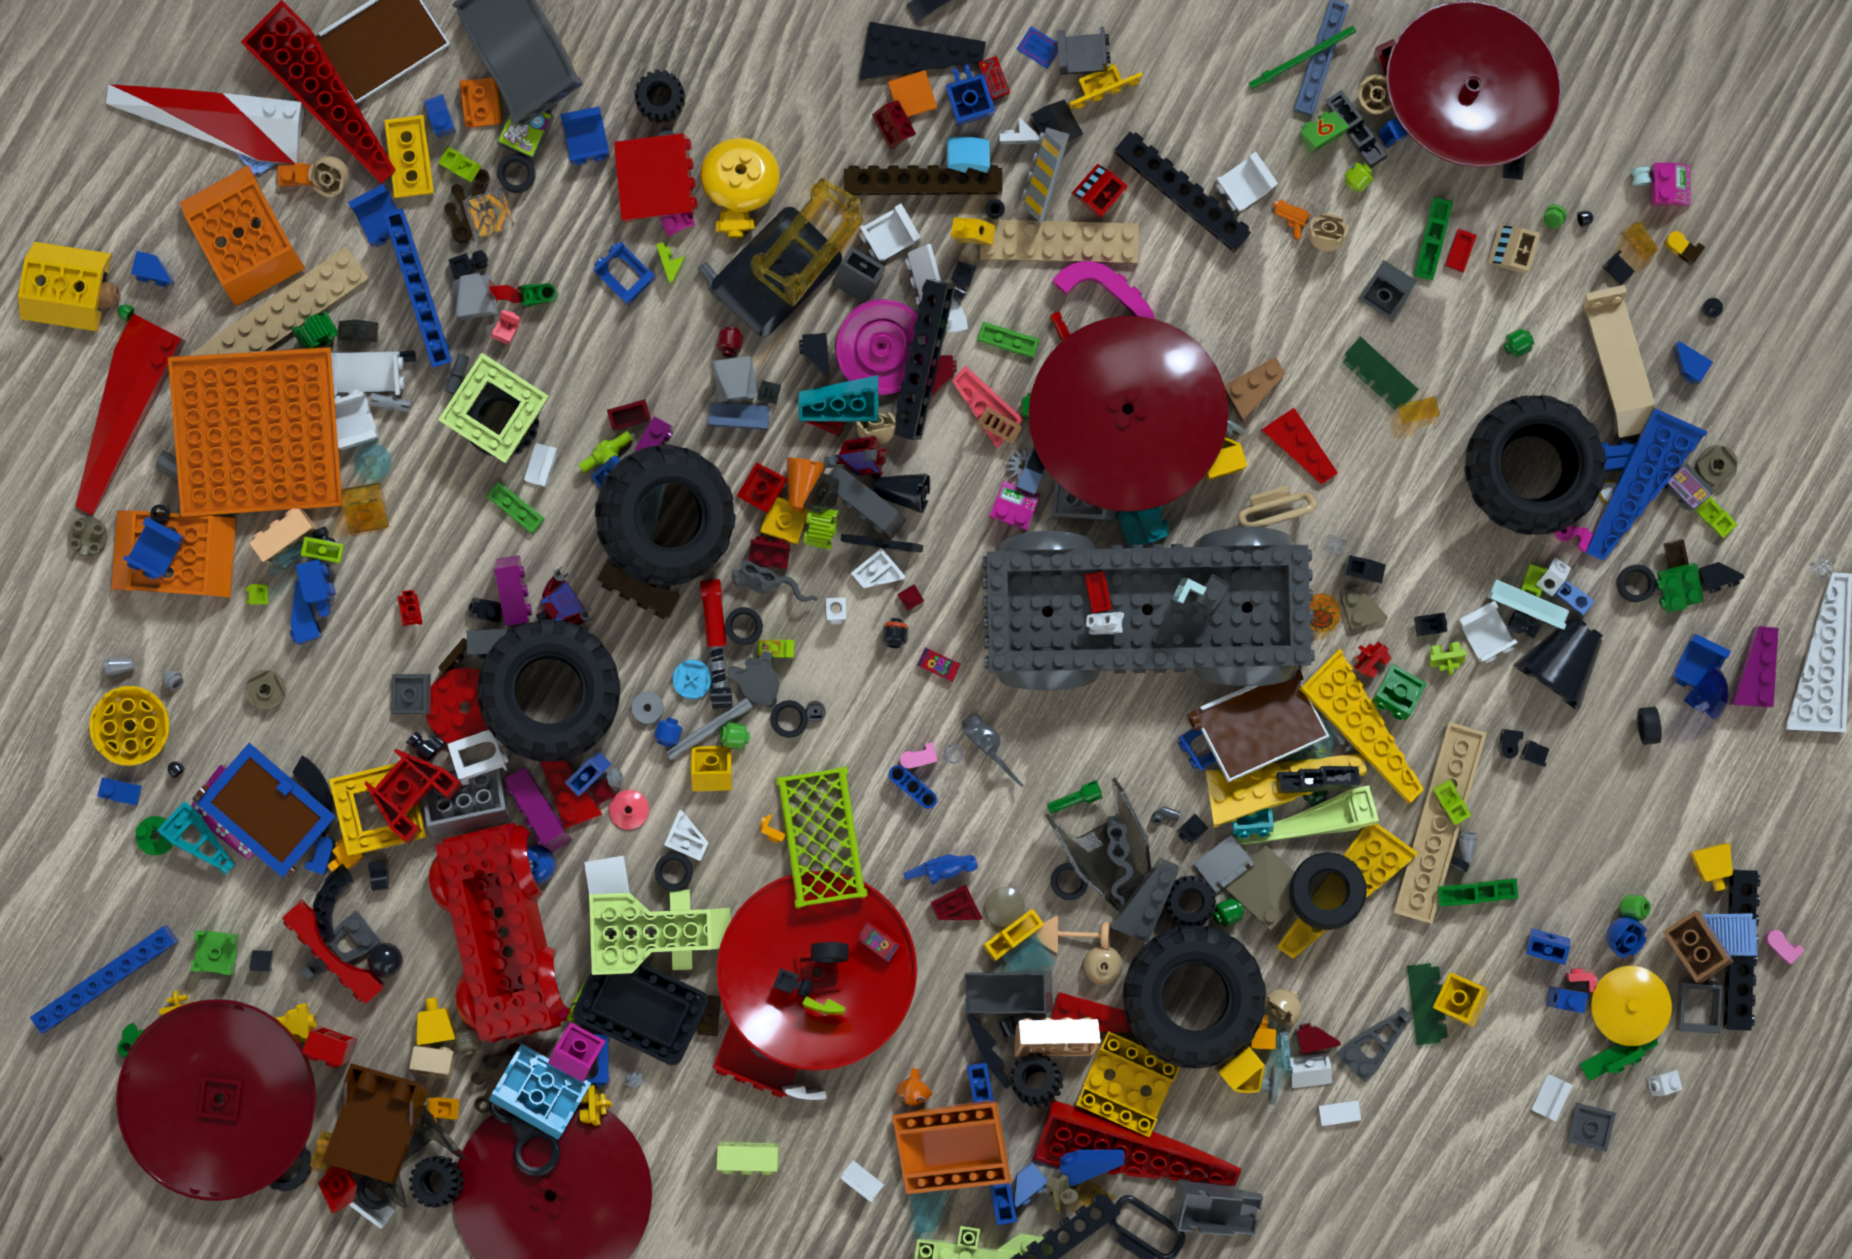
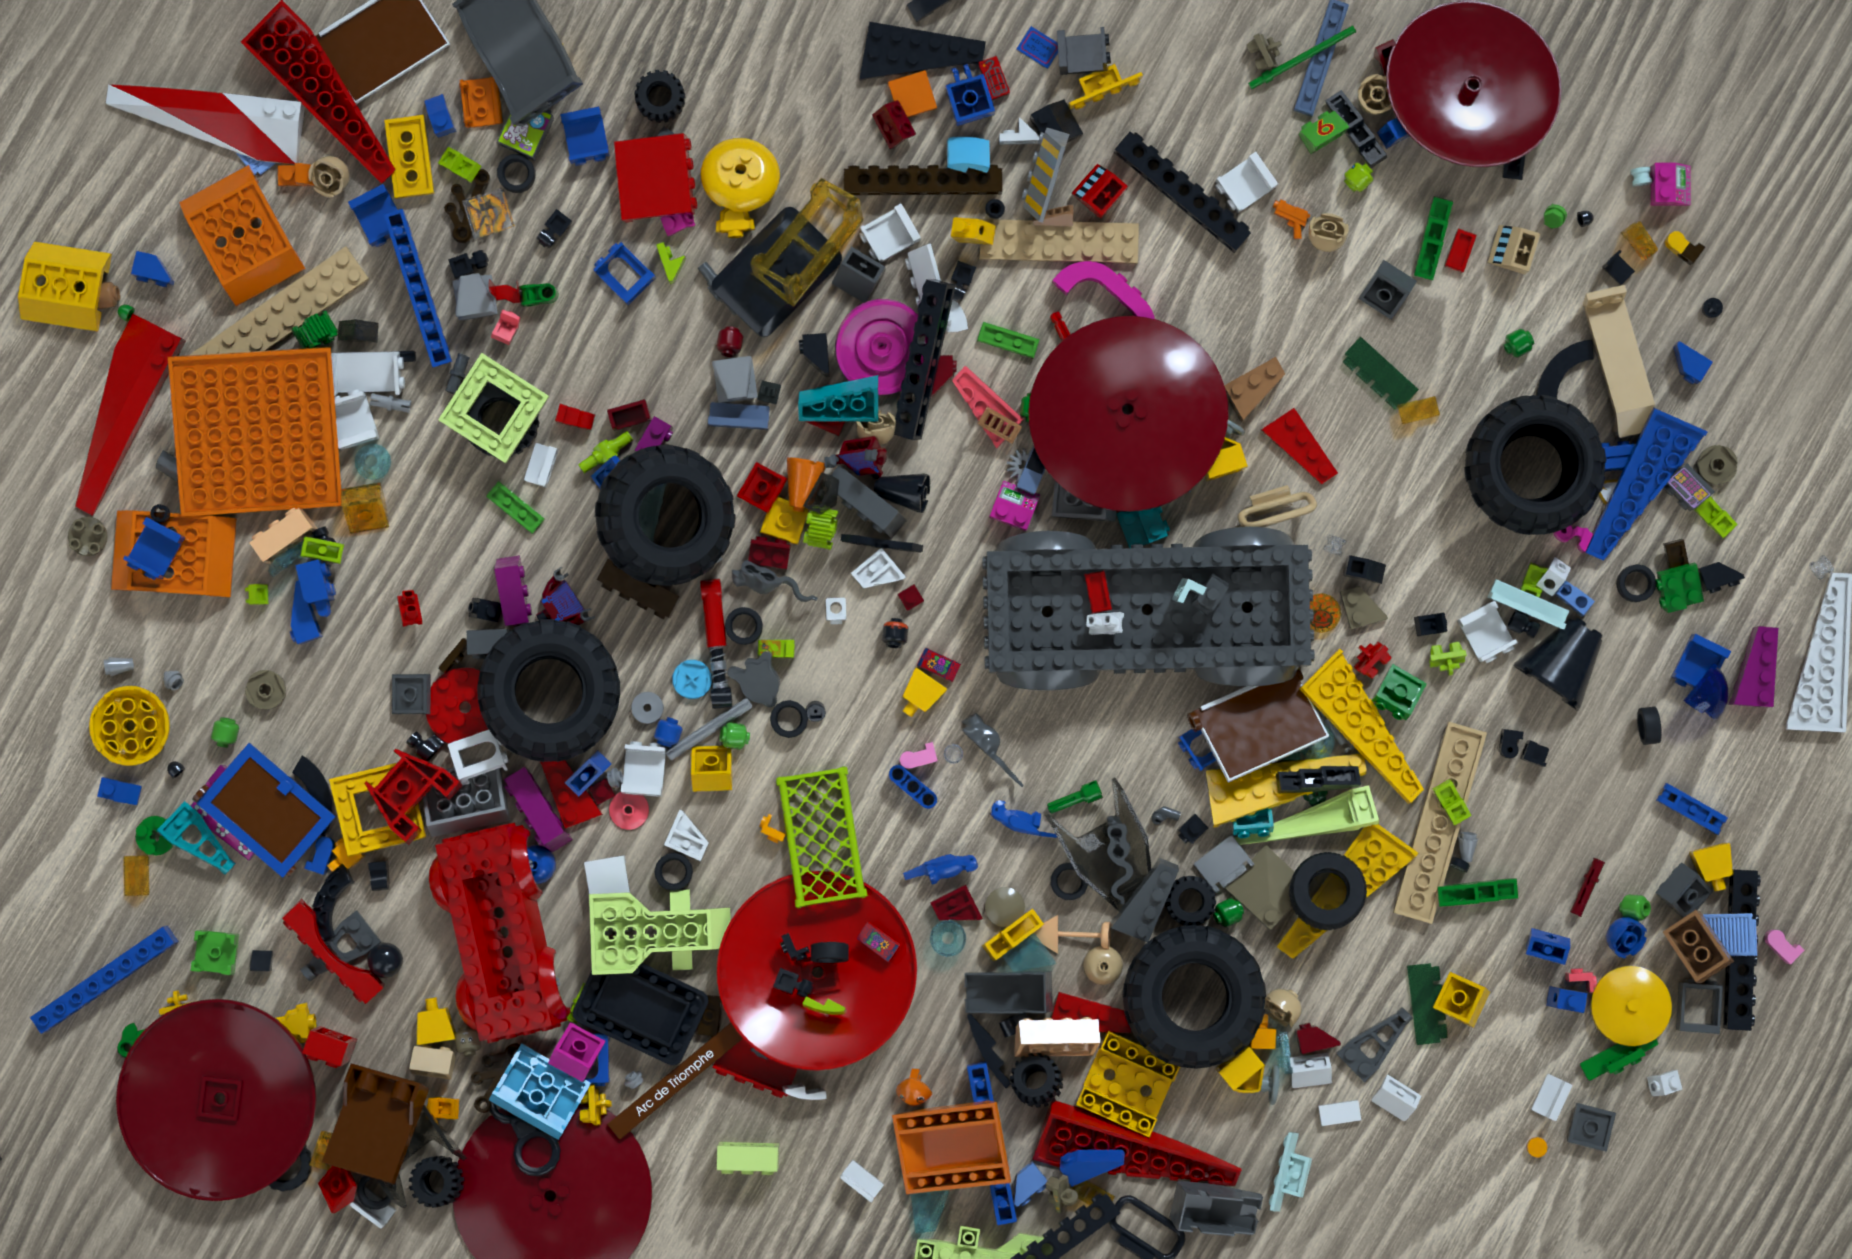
(136, 875): none -> clear yellow slope
(225, 732): none -> bright green head
(557, 224): none -> black plate
(575, 417): none -> red leg
(643, 769): none -> white panel
(675, 1081): none -> reddish brown tile
(788, 946): none -> black bracket
(921, 692): none -> yellow torso
(948, 949): none -> clear light blue piece
(1018, 820): none -> blue animal
(1057, 217): none -> medium nougat slope
(1260, 44): none -> dark tan hips
(1292, 1173): none -> light aqua bracket
(1396, 1098): none -> white panel
(1536, 1147): none -> light orange tile
(1561, 364): none -> black tile
(1587, 887): none -> dark red pin
(1684, 890): none -> dark grey slope
(1692, 809): none -> blue plate

